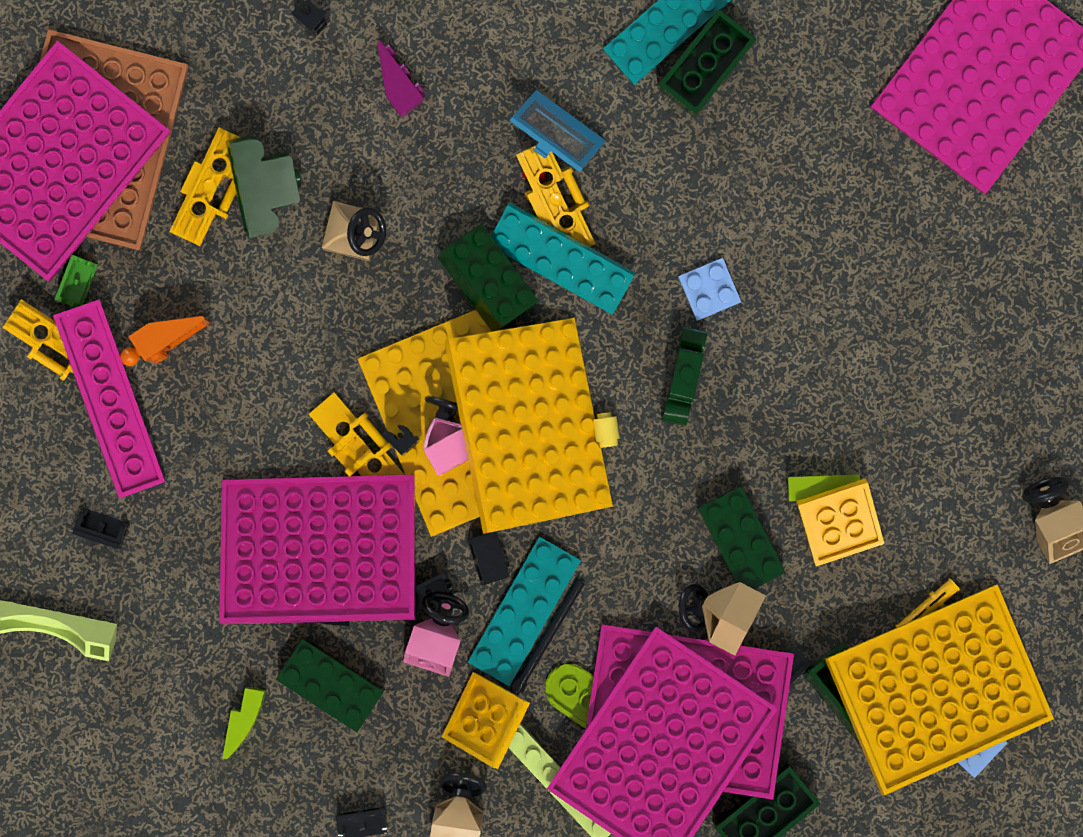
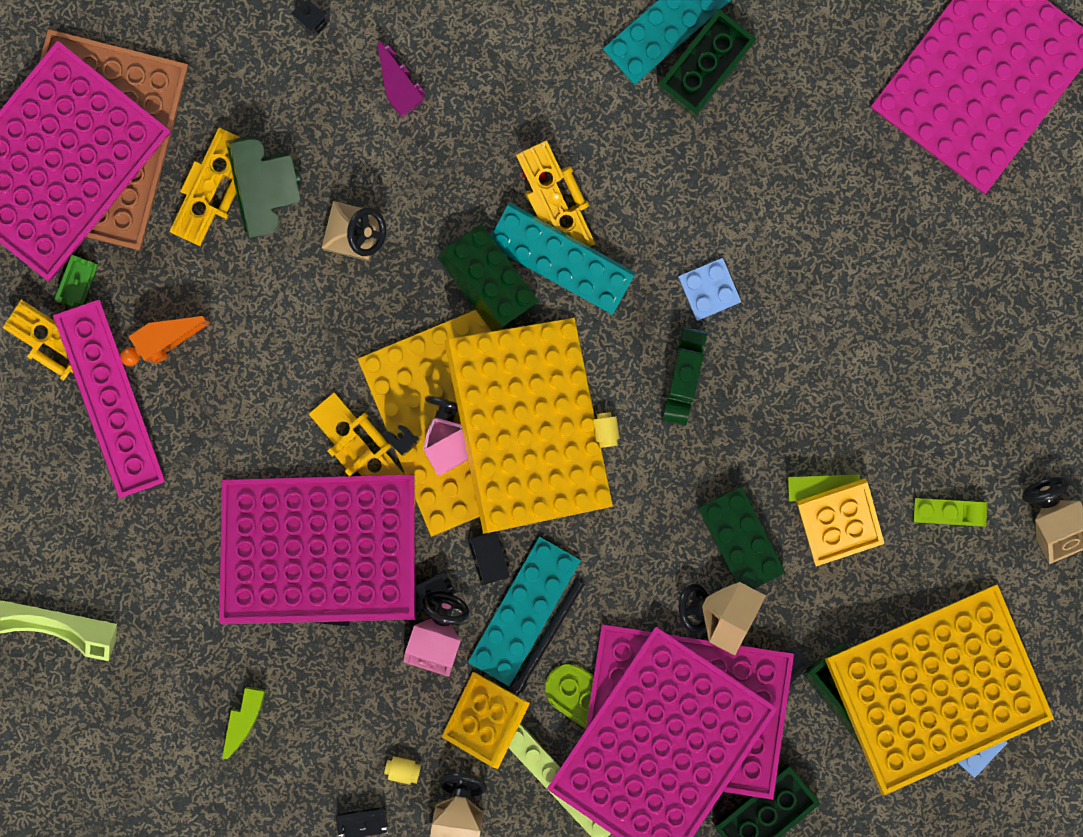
(100, 528): black hinge -> none
(330, 684): dark green brick -> none
(402, 770): none -> light yellow brick
(557, 131): piece -> none
(949, 588): yellow pin -> none
(950, 512): none -> lime plate

